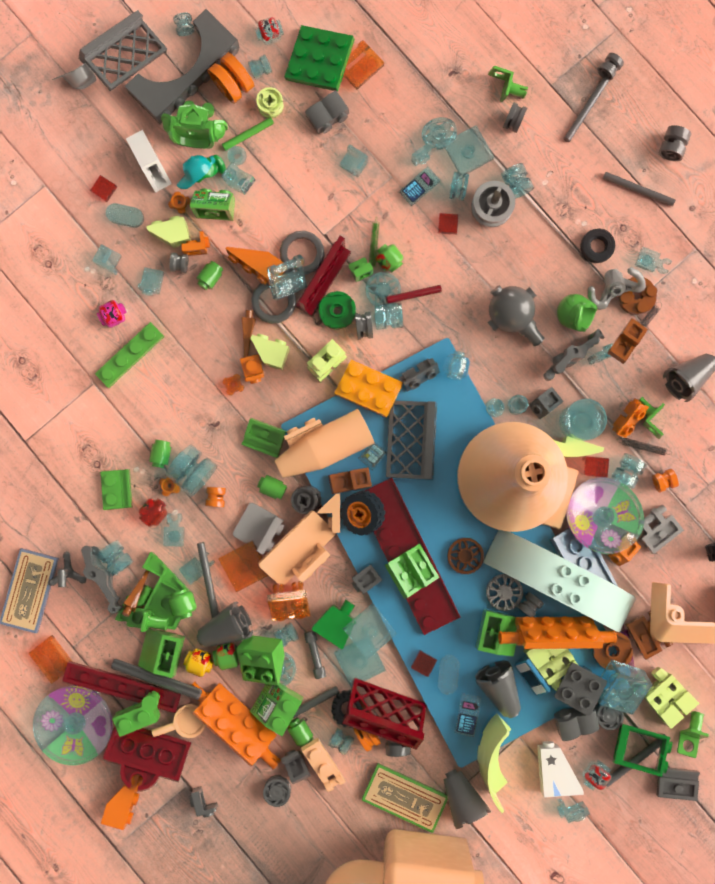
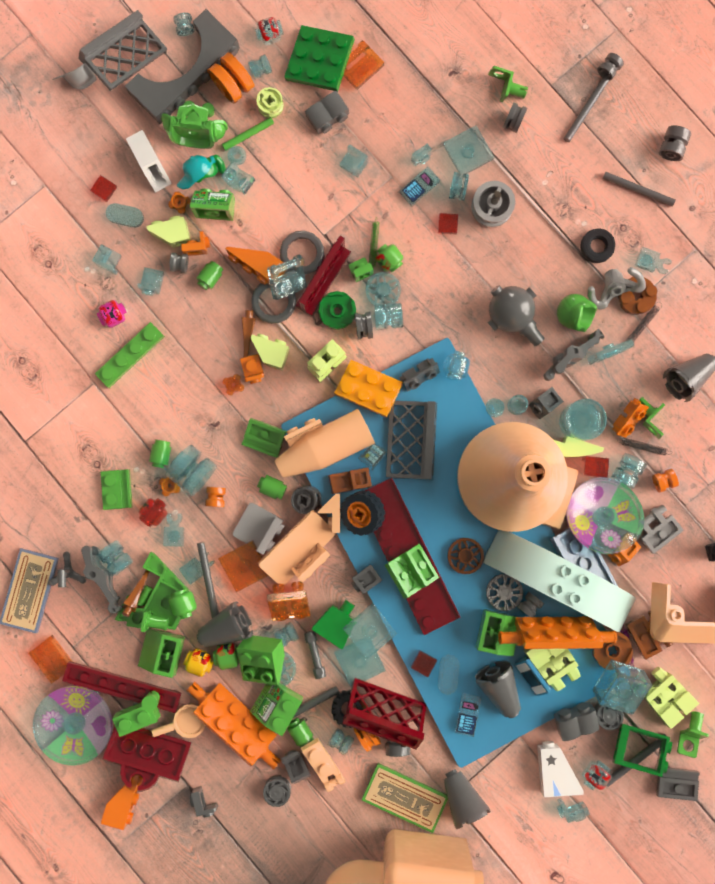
(159, 680): dark grey axle -> none
(413, 294): dark red bar -> none
(439, 135): clear light blue wheel -> none
(493, 736): yellowish green panel -> none
(516, 179): clear light blue wheel -> none
(580, 688): dark grey bracket -> none
(627, 341): dark orange slope -> none

